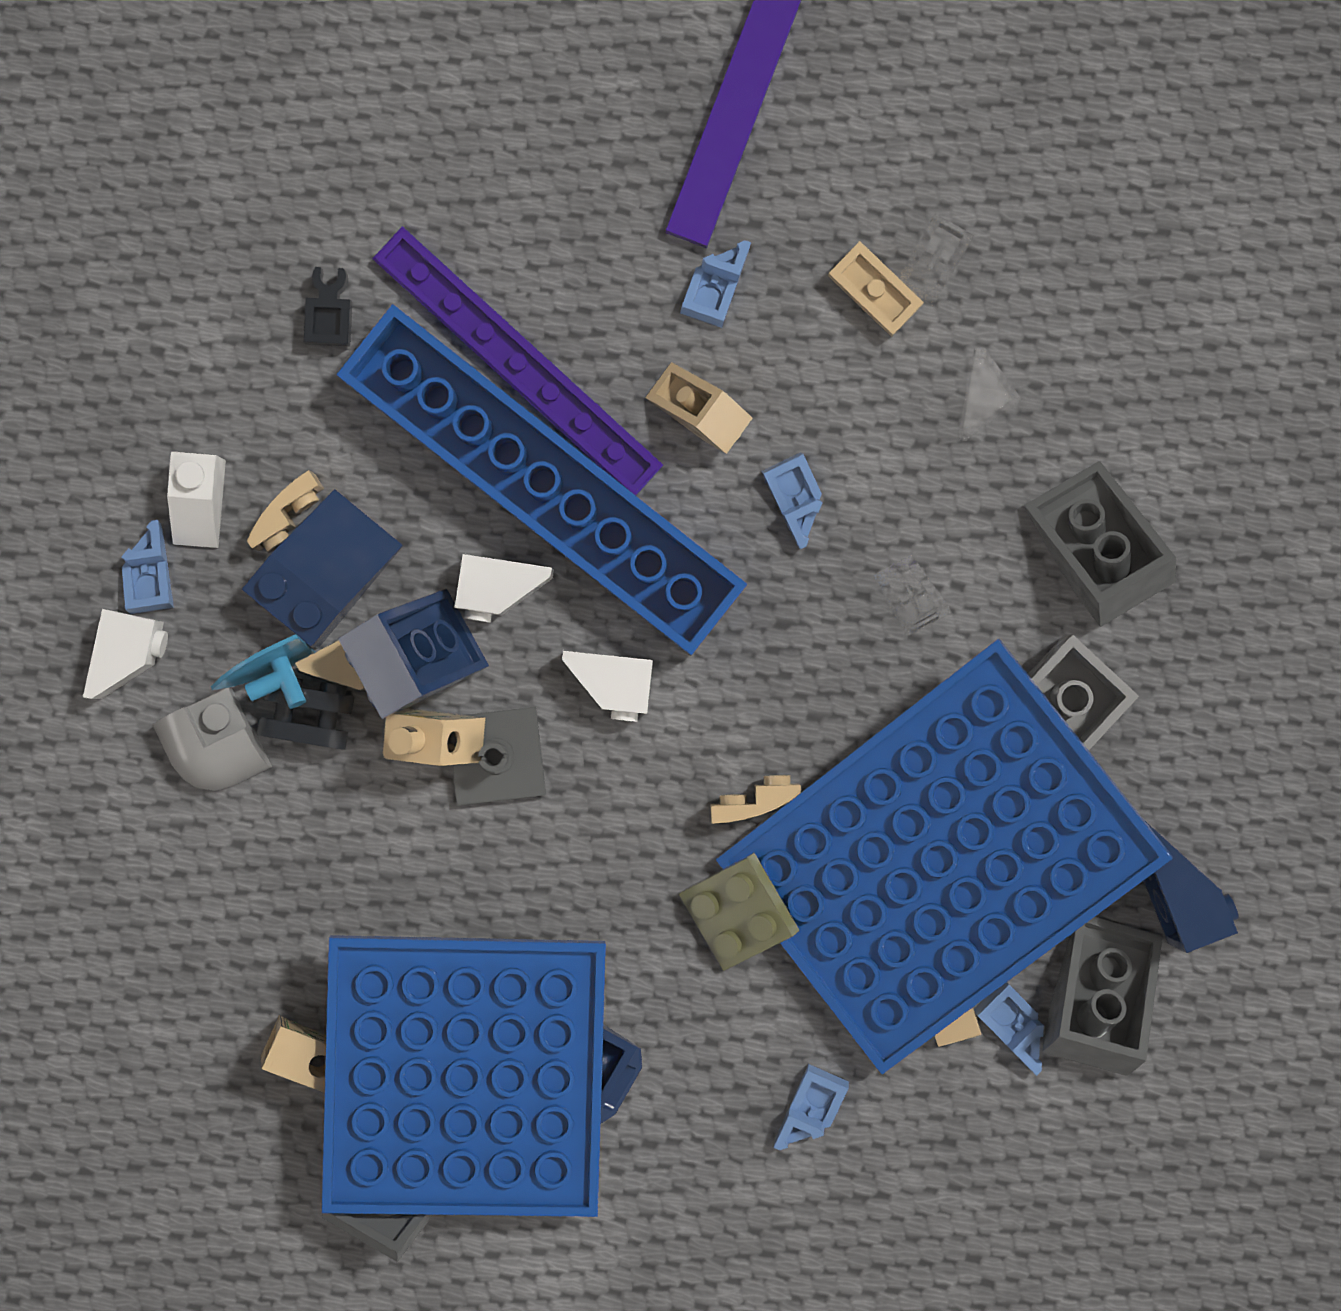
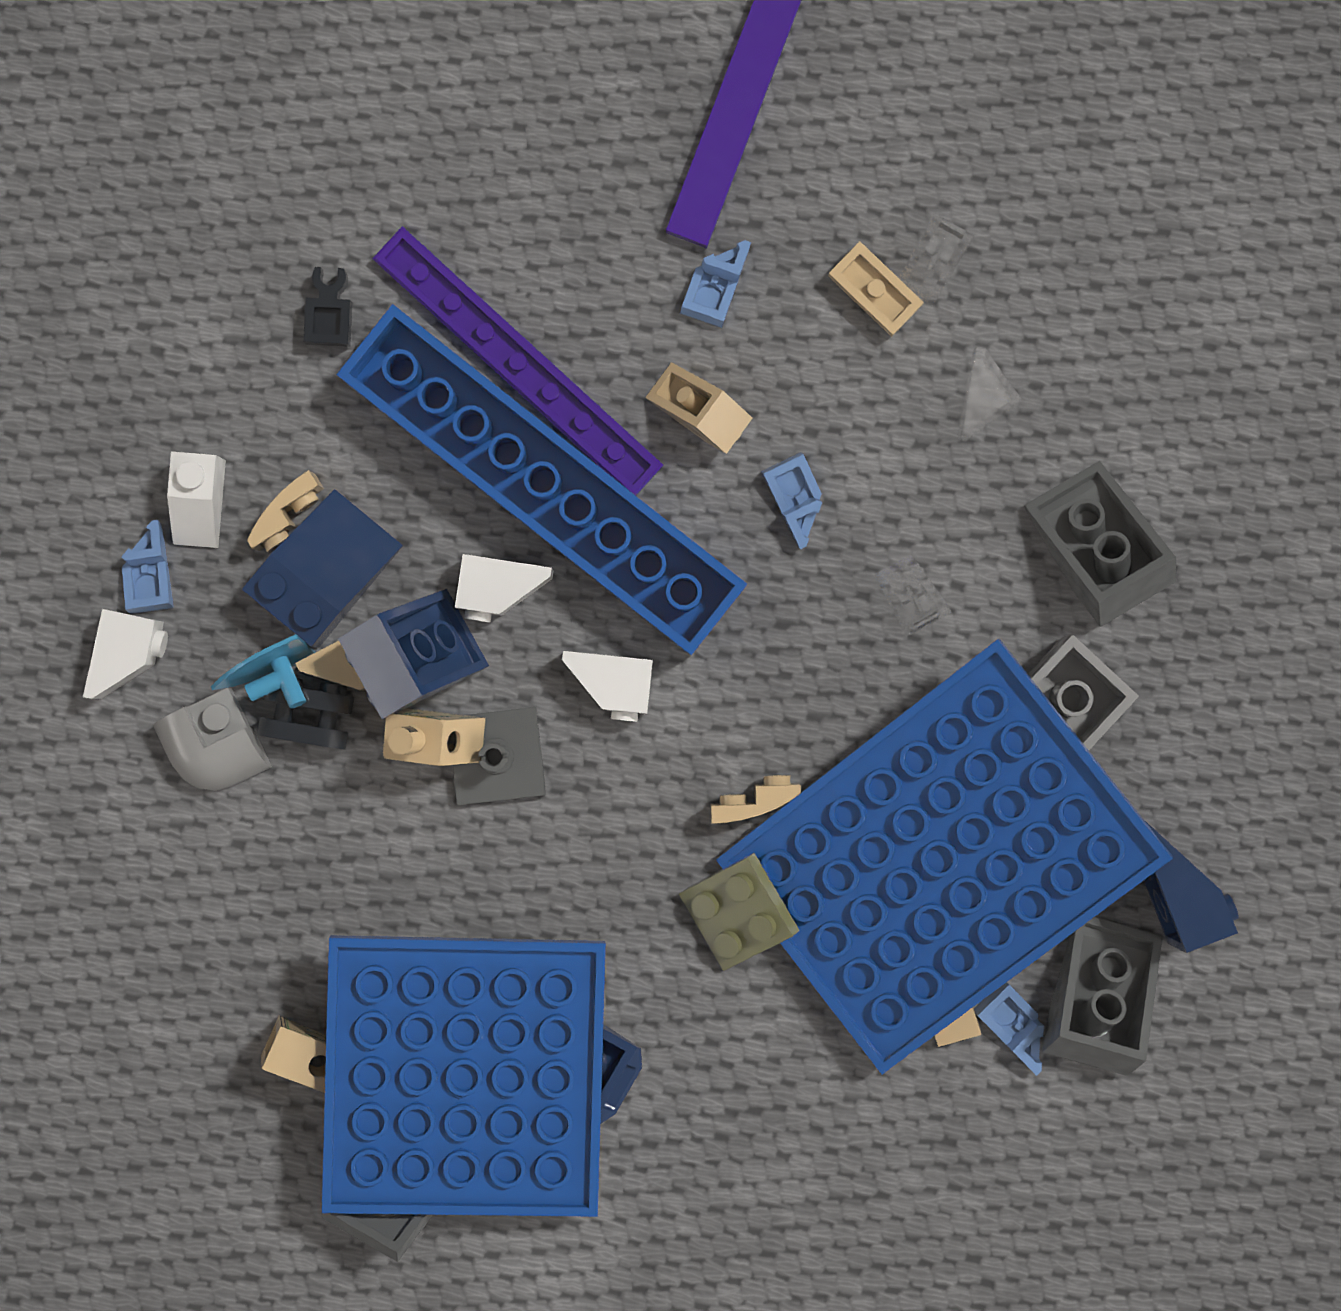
(812, 1107): medium blue slope -> none

